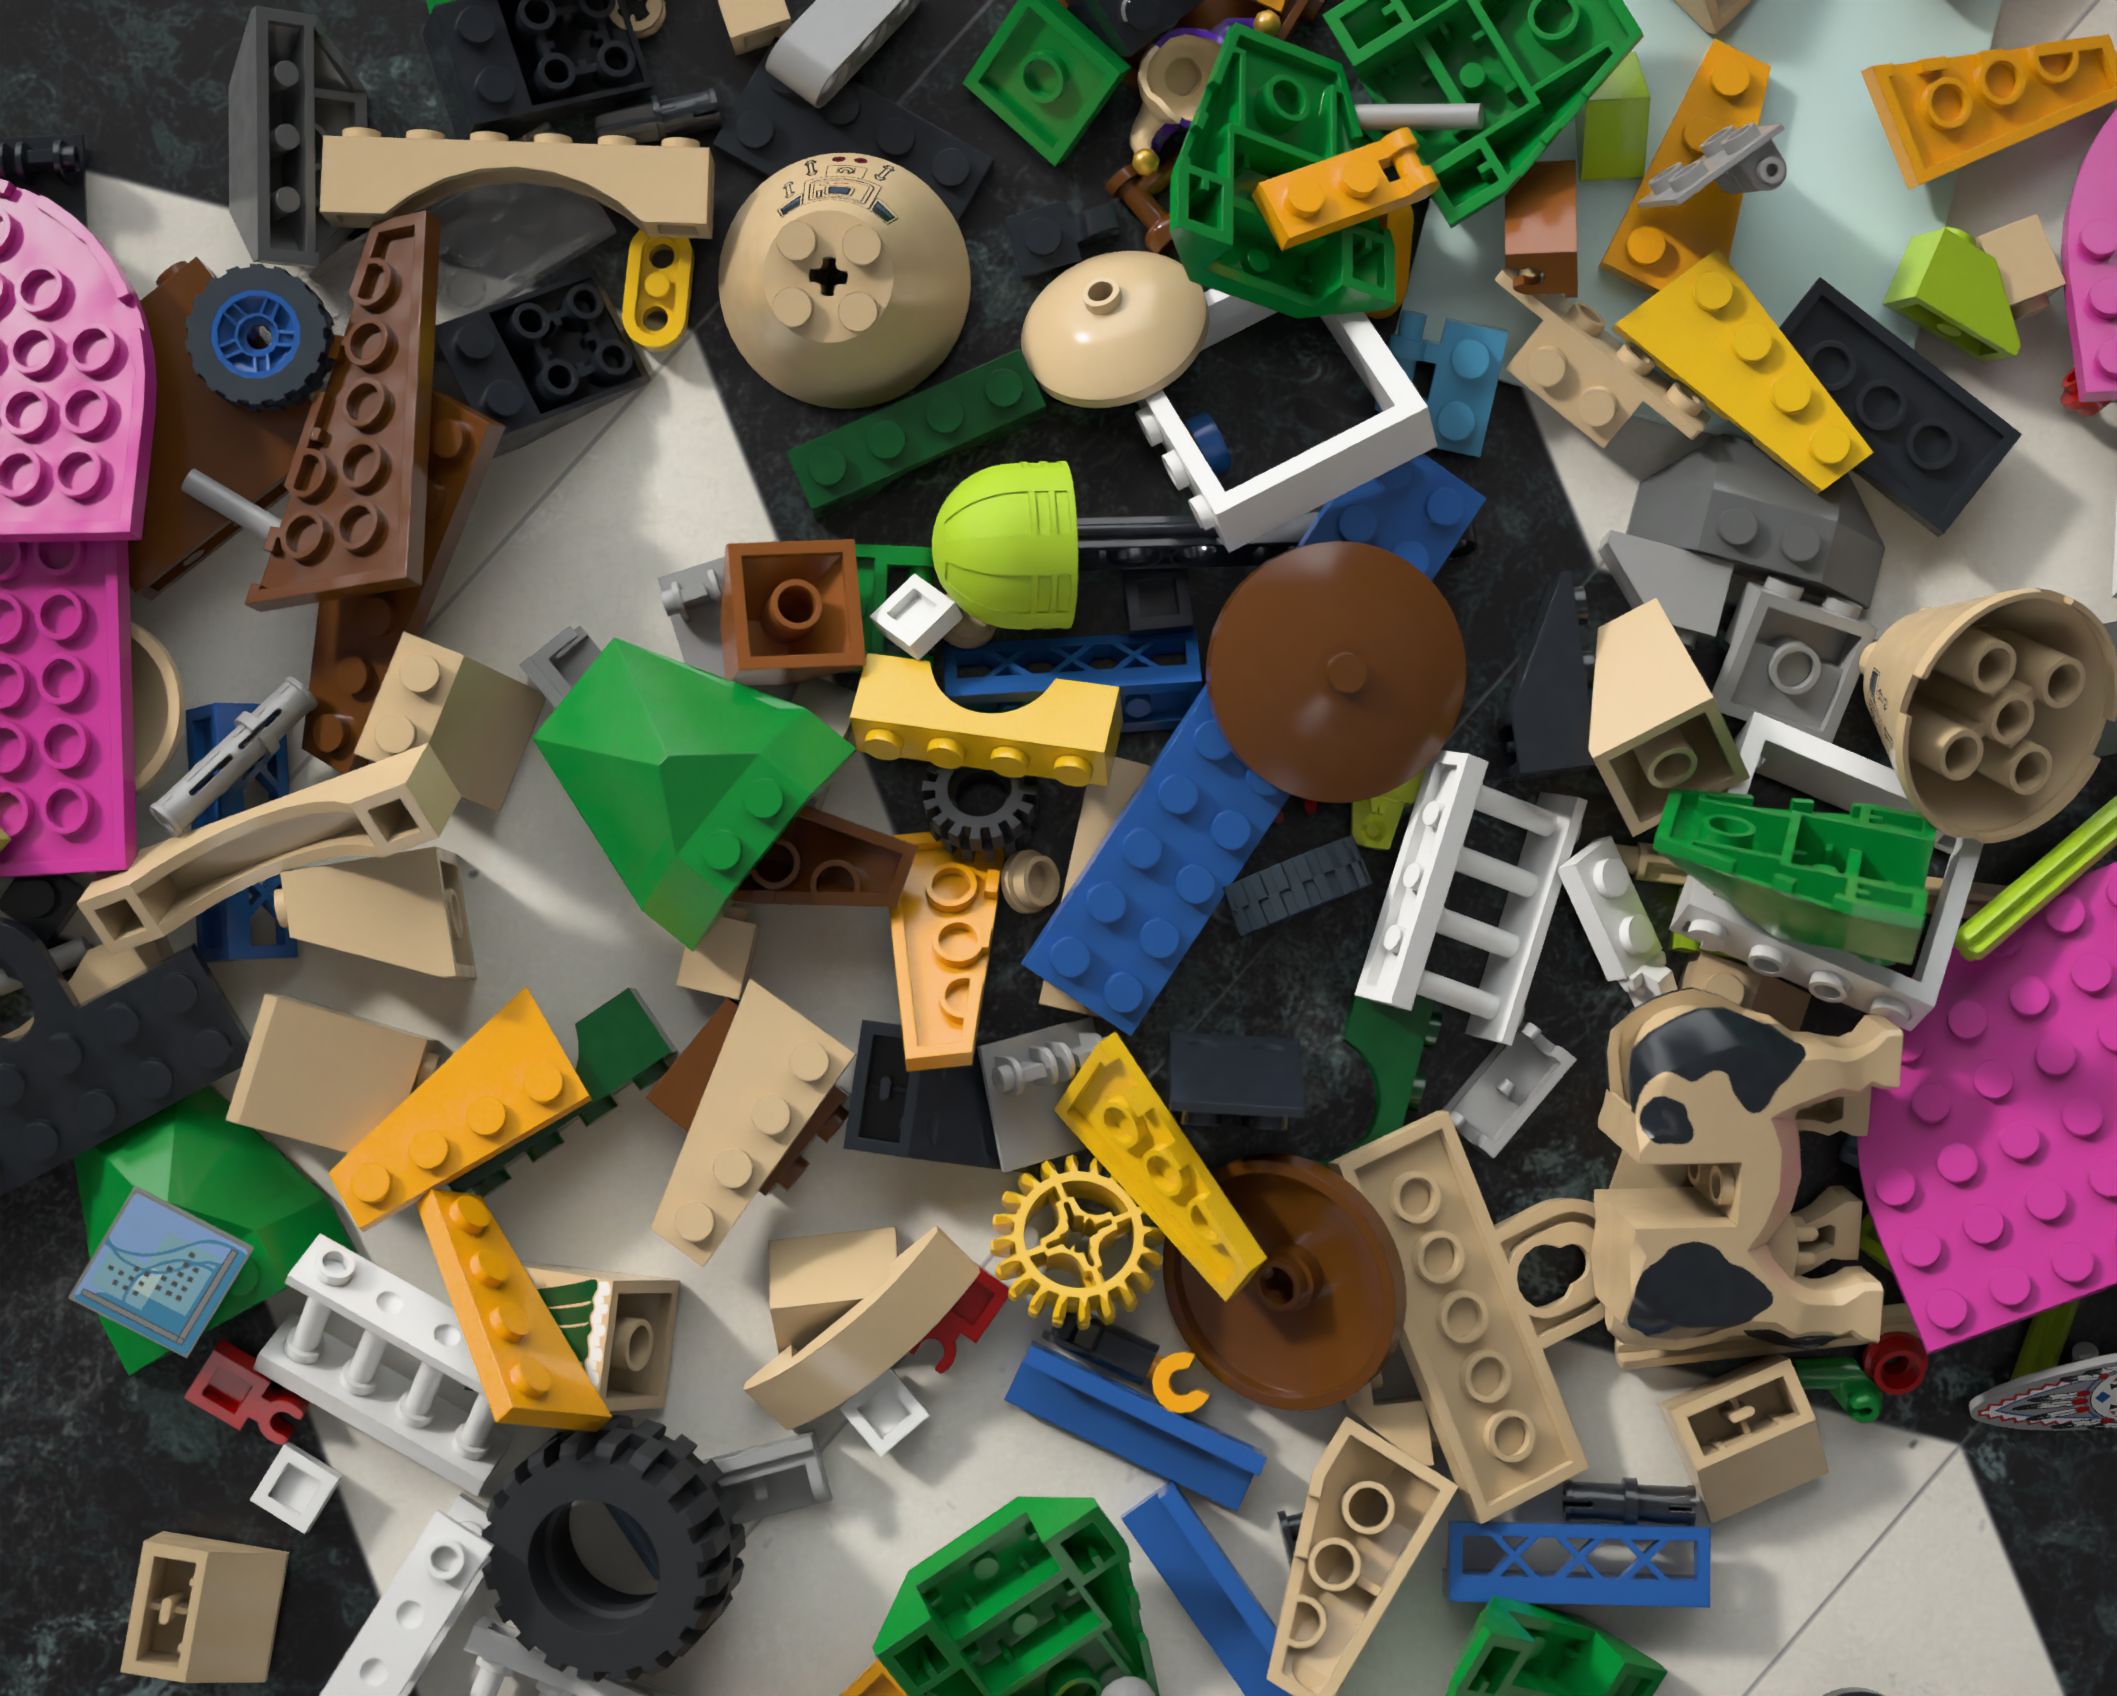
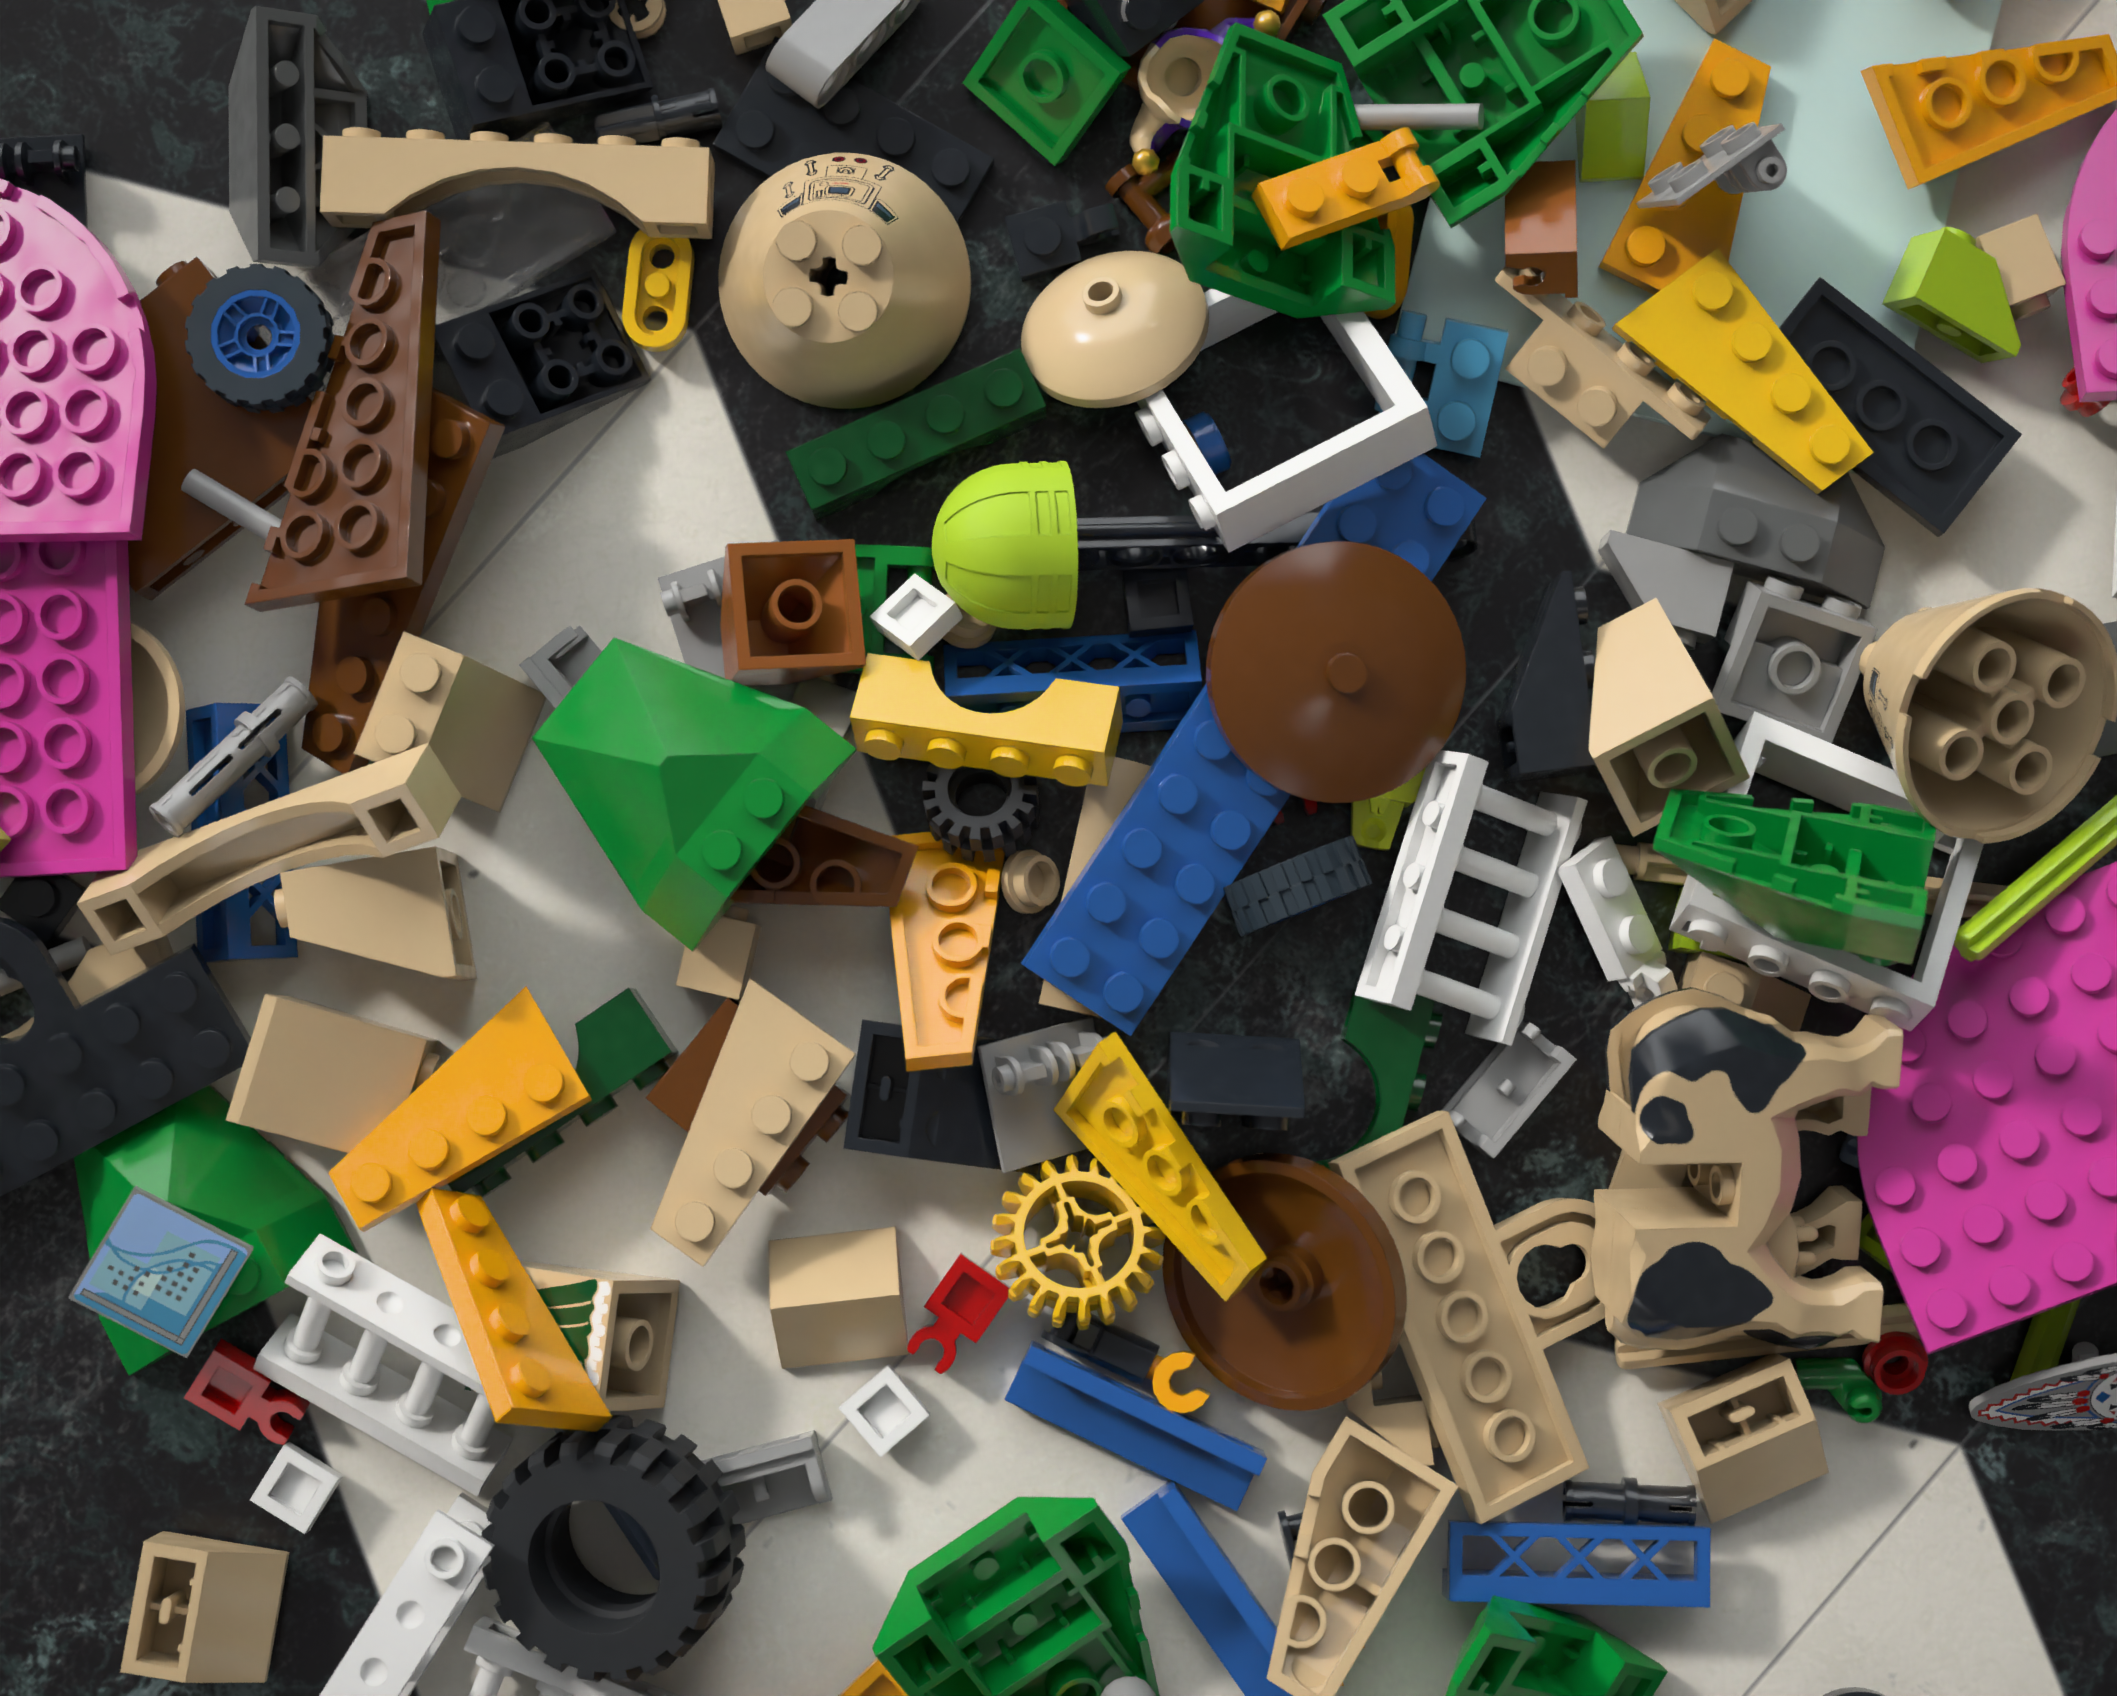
(869, 1337): tan slope -> none

